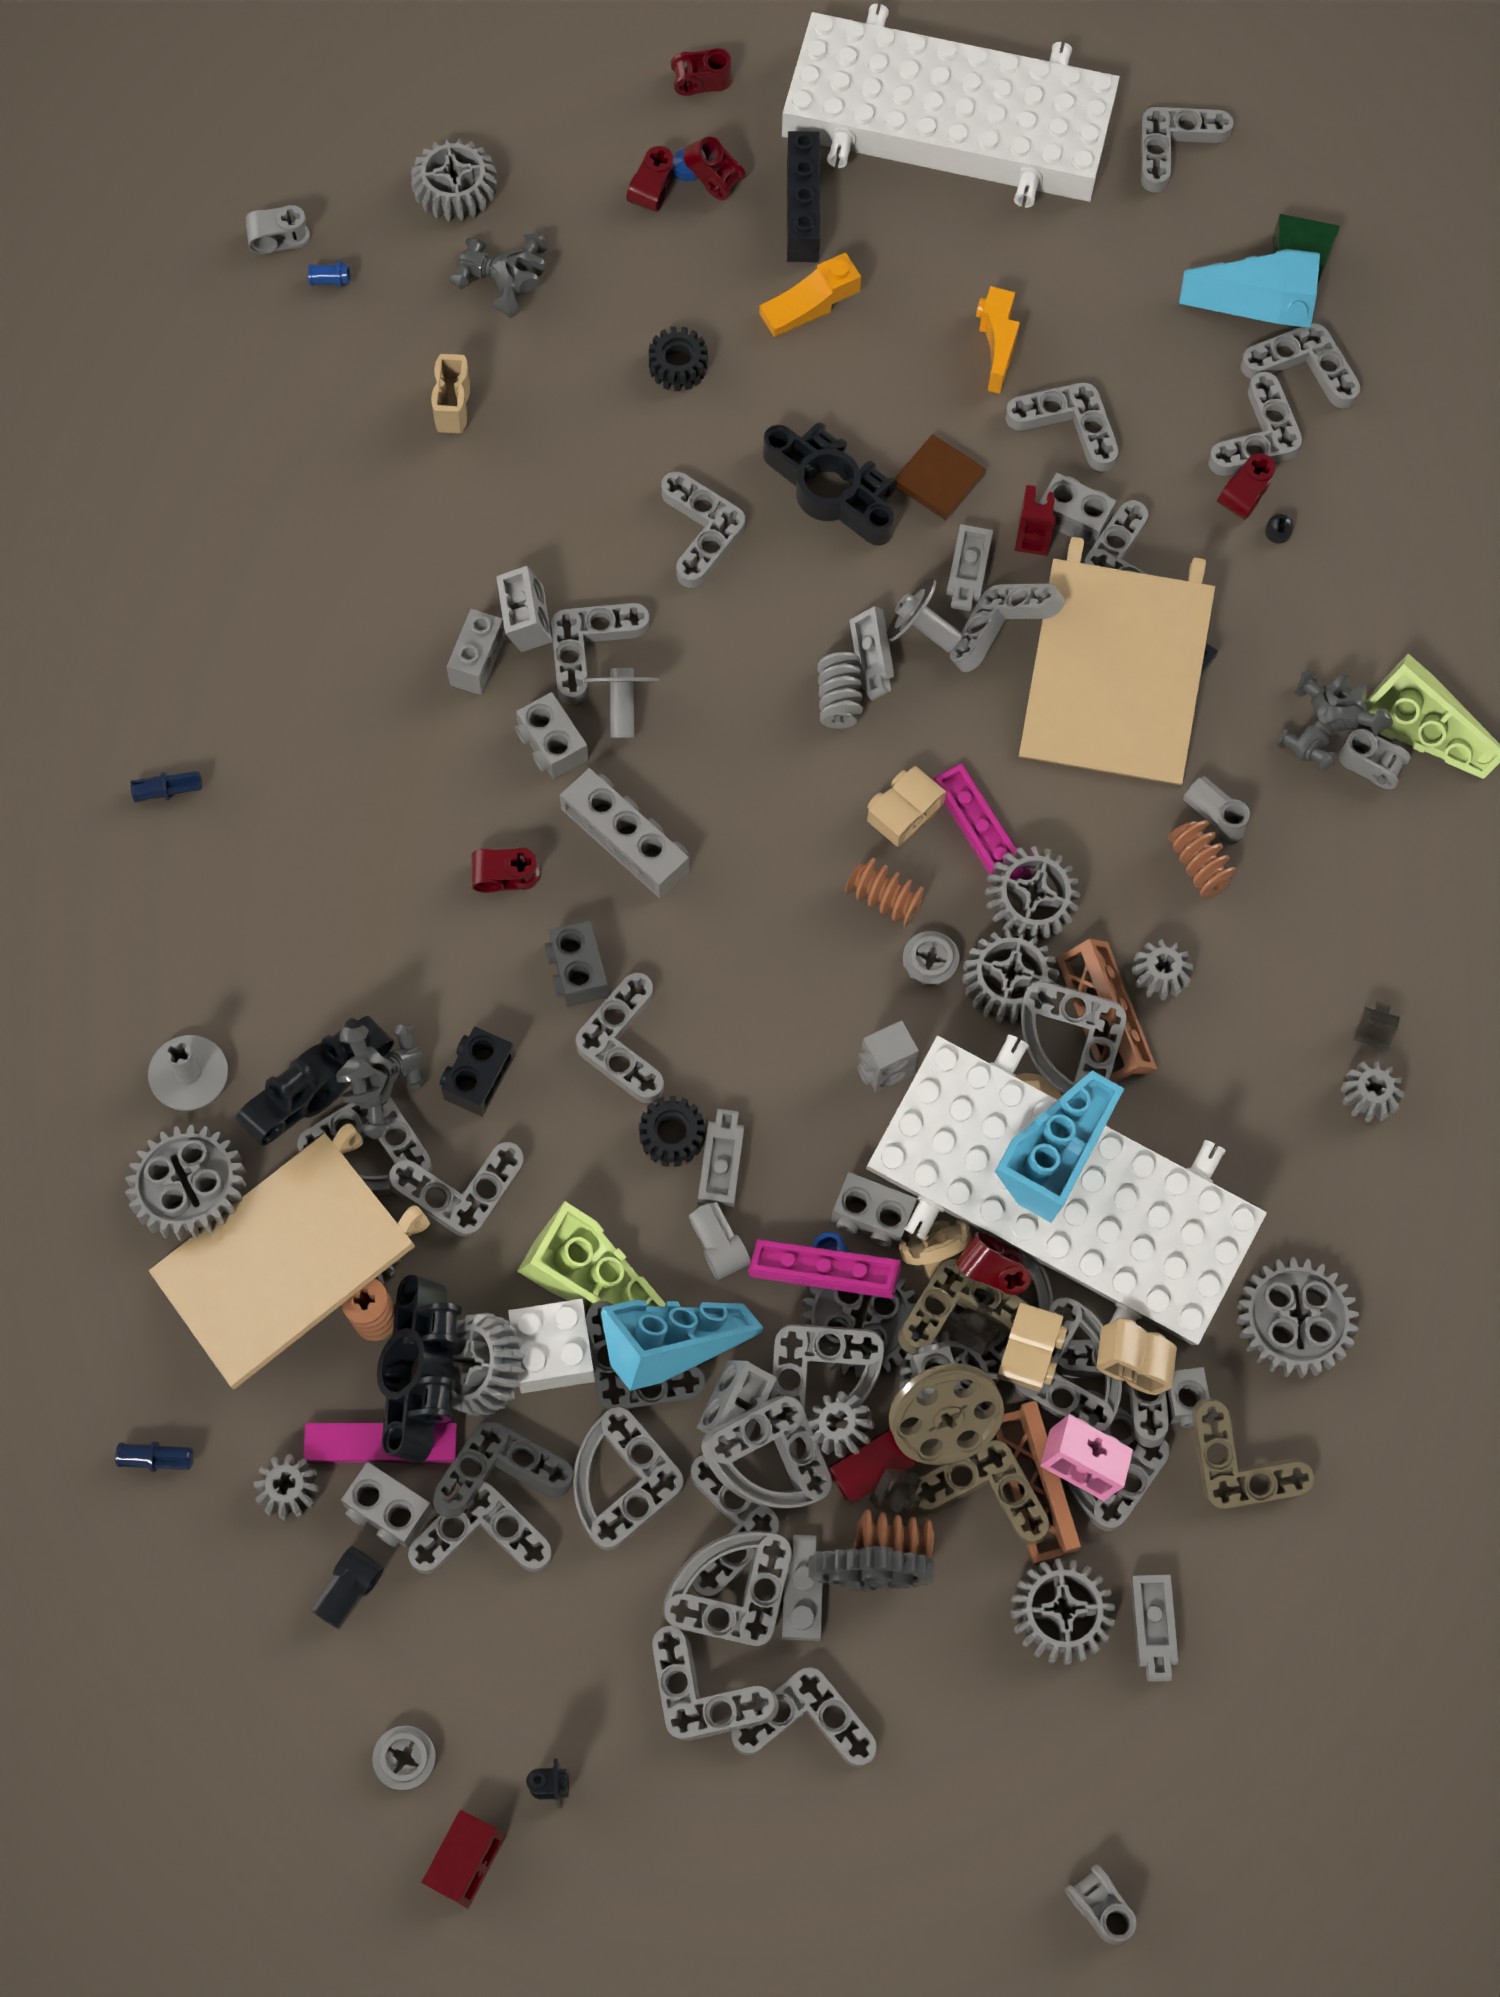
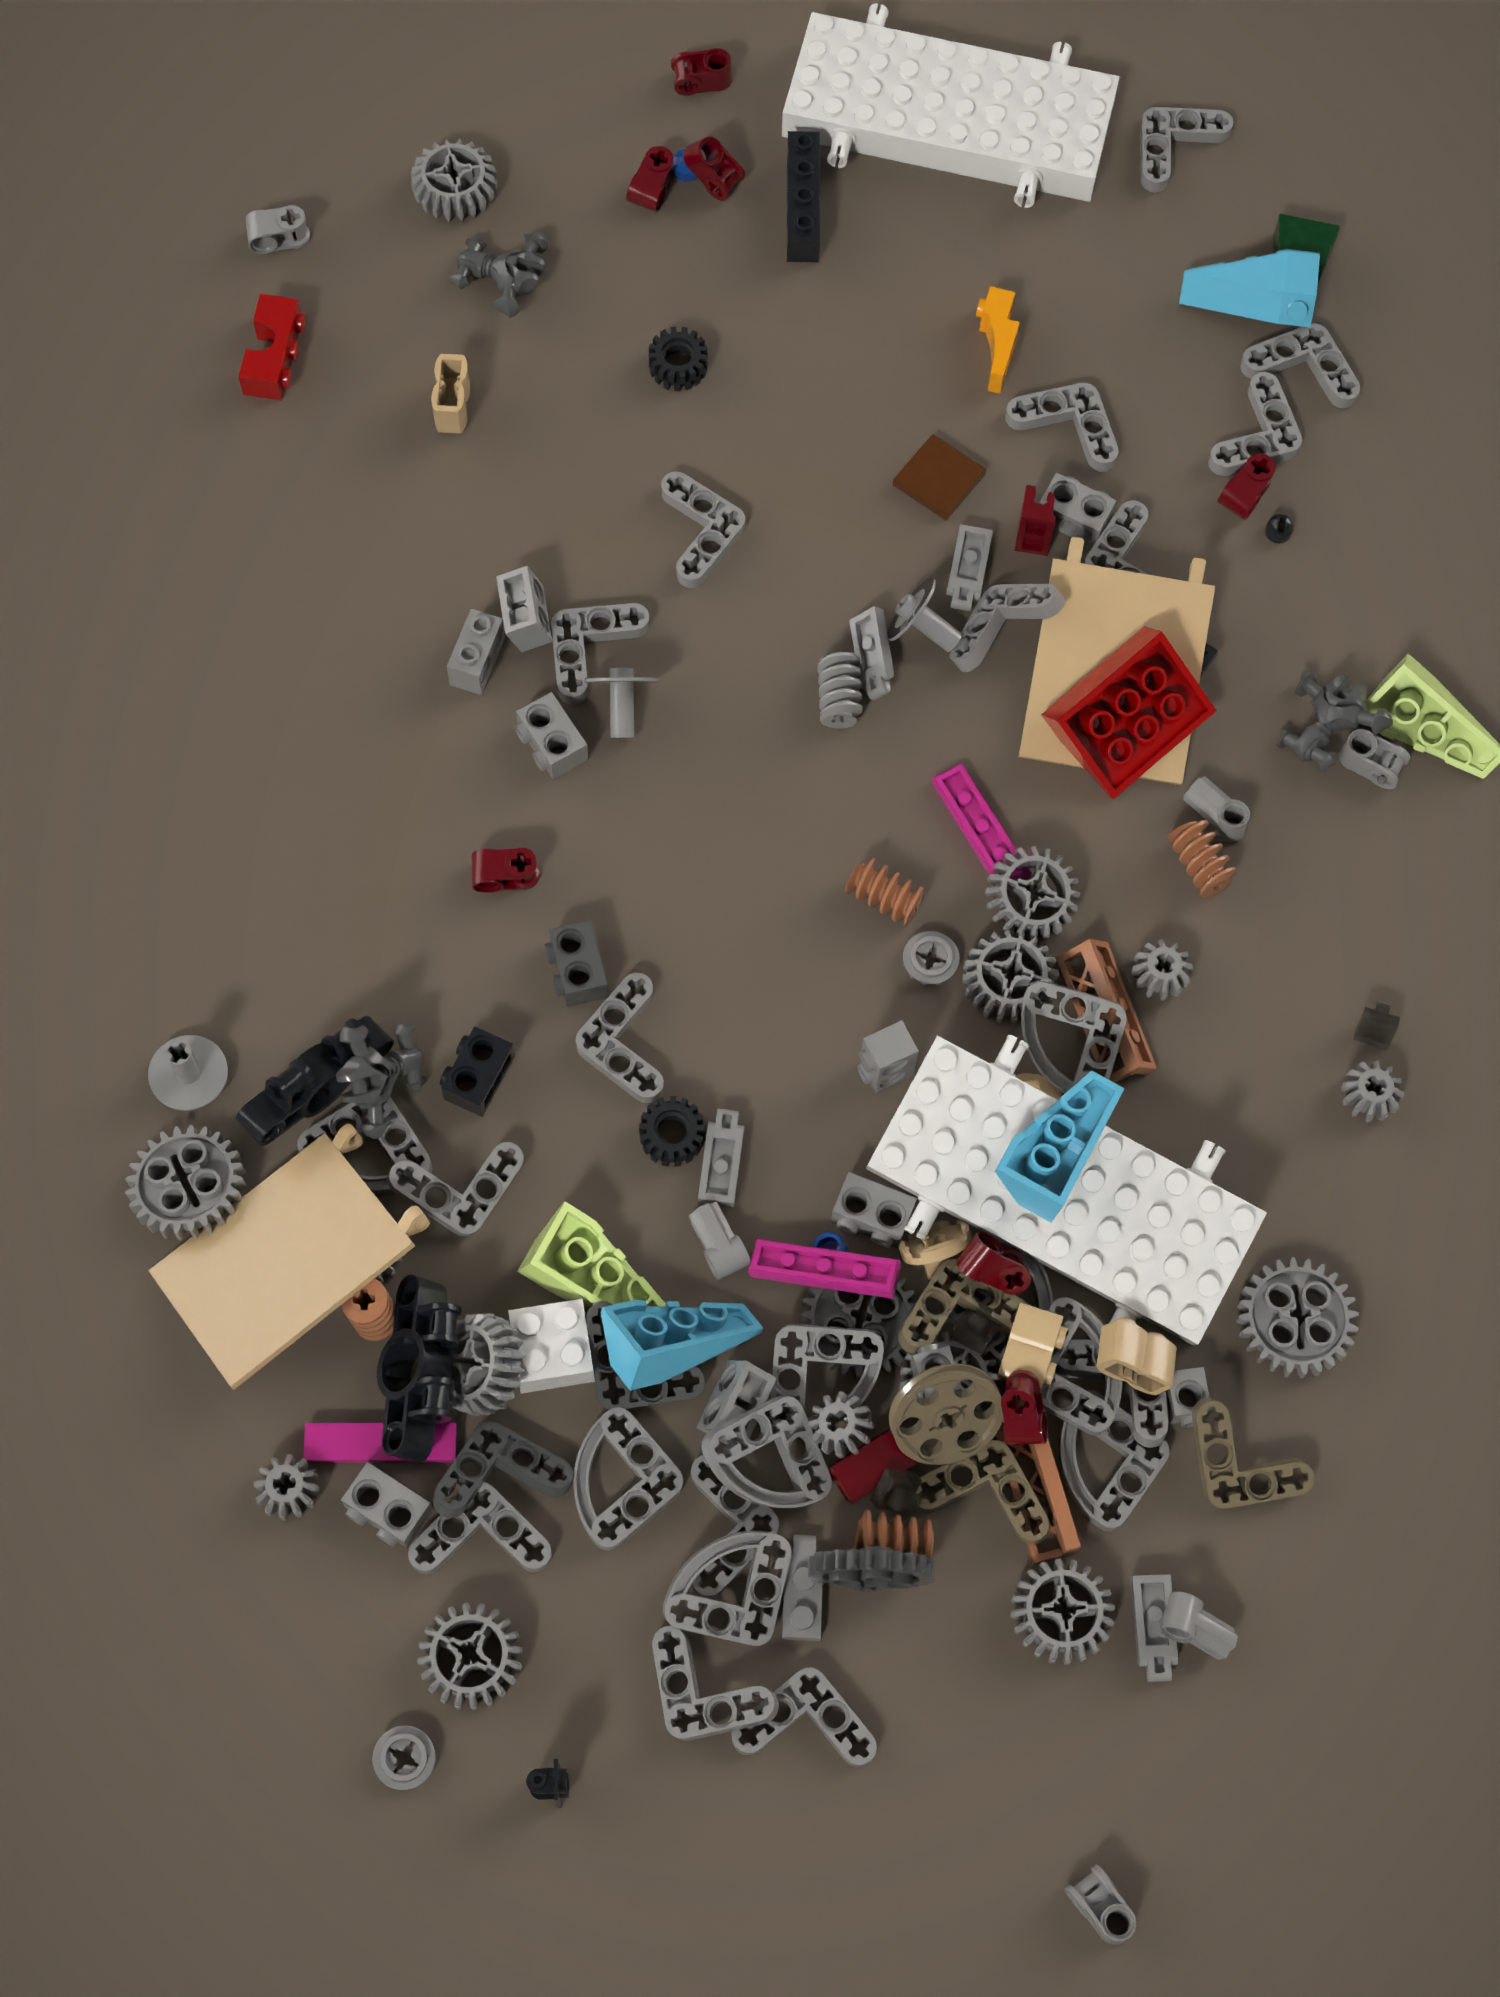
(154, 1456): dark blue axle -> none
(165, 786): dark blue axle -> none
(268, 370): none -> red arch
(329, 274): blue pin -> none
(353, 1578): black piece -> none
(464, 1859): dark red hinge -> none
(479, 1640): none -> light grey gear
(657, 872): light grey brick -> none
(812, 296): light orange slope -> none
(822, 452): black piece -> none
(905, 806): tan brick -> none
(1023, 1410): none -> dark red piece
(1086, 1457): bright pink brick -> none
(1129, 711): none -> red slope
(1189, 1623): none -> light grey piece

